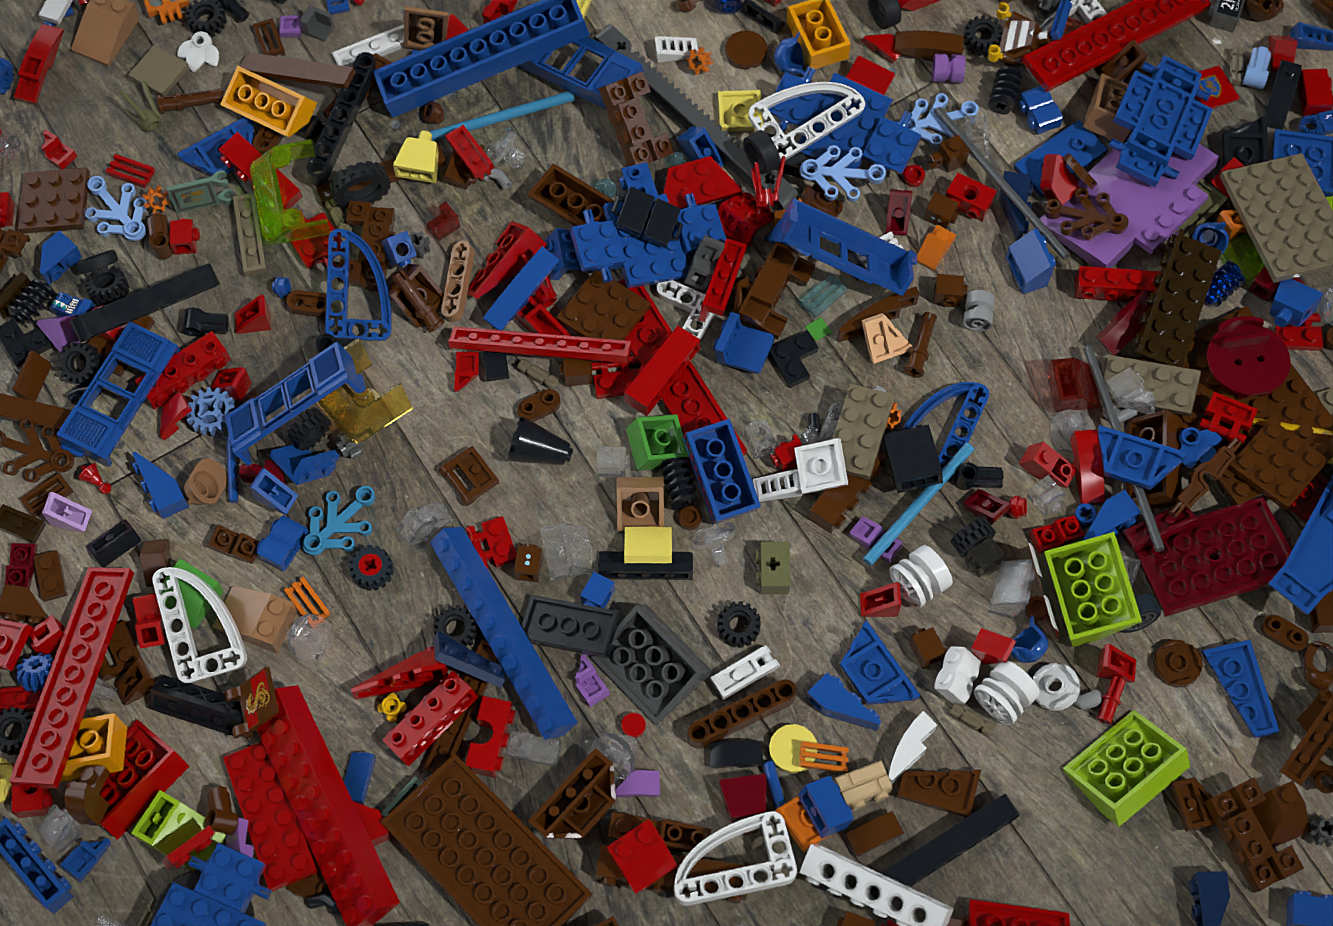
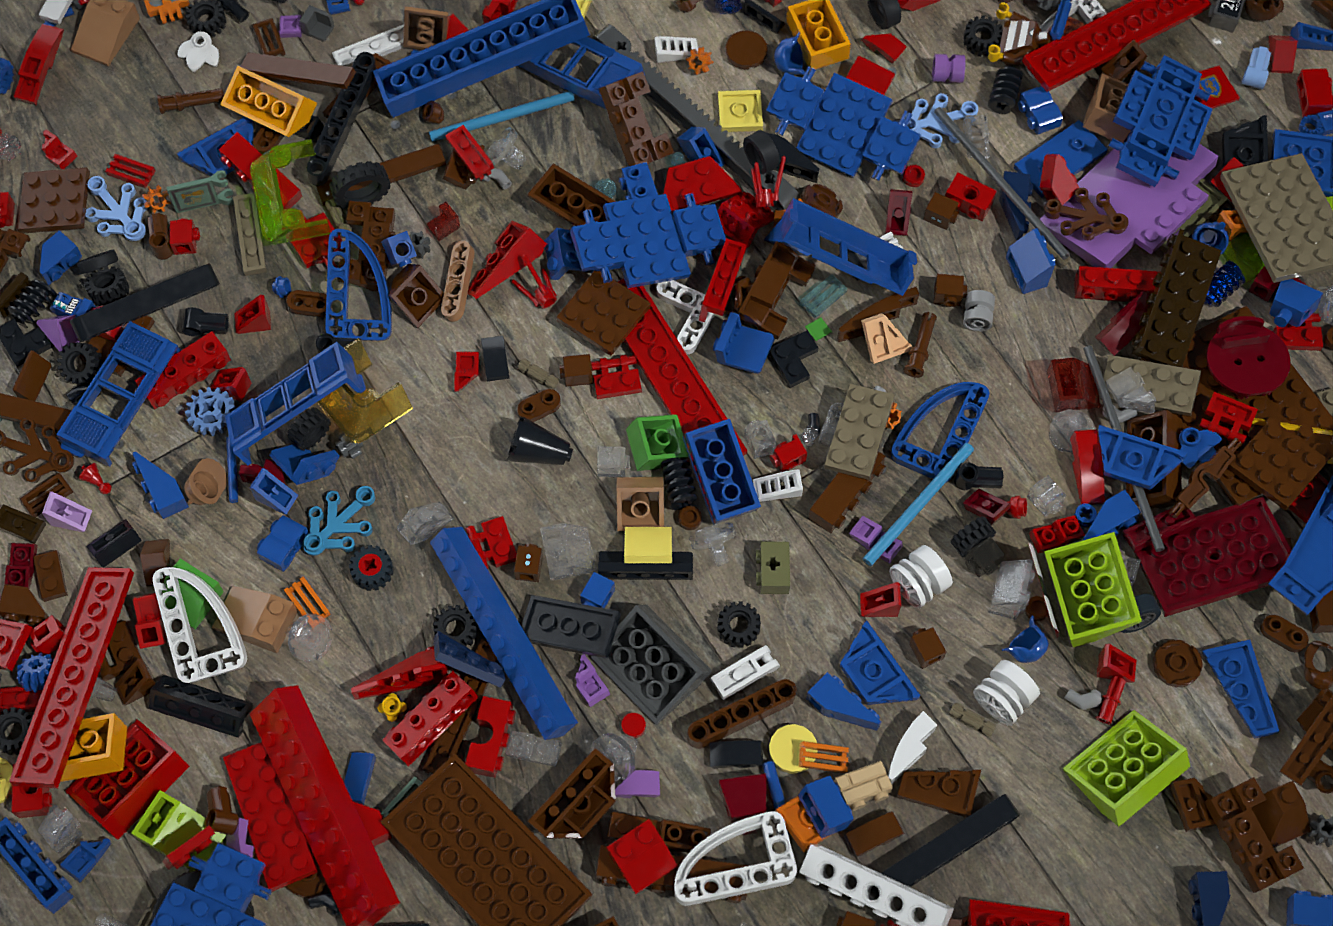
(83, 796): reddish brown brick -> none
(148, 119): olive plant -> none
(159, 70): dark tan tile -> none
(173, 412): red slope -> none
(233, 544): reddish brown slope -> none
(256, 701): reddish brown flag -> none
(418, 159): light yellow torso -> none
(423, 309): reddish brown pin -> none
(475, 471): reddish brown plate -> none
(521, 289): blue slope -> none
(539, 320): red slope -> none
(540, 344): red plate -> none
(637, 215): black piece -> none
(661, 370): red brick -> none
(704, 262): dark grey slope -> none
(806, 129): white beam -> none
(821, 466): white tile -> none
(839, 172): light blue plant -> none
(913, 458): black brick -> none
(925, 44): reddish brown slope -> none
(935, 247): orange slope -> none
(951, 154): reddish brown brick -> none
(957, 674): white brick -> none
(992, 647): red slope -> none
(1043, 461): red slope -> none
(1058, 699): white tile -> none
(1080, 171): reddish brown tile -> none
(1236, 66): dark tan axle -> none
(1282, 93): black slope -> none

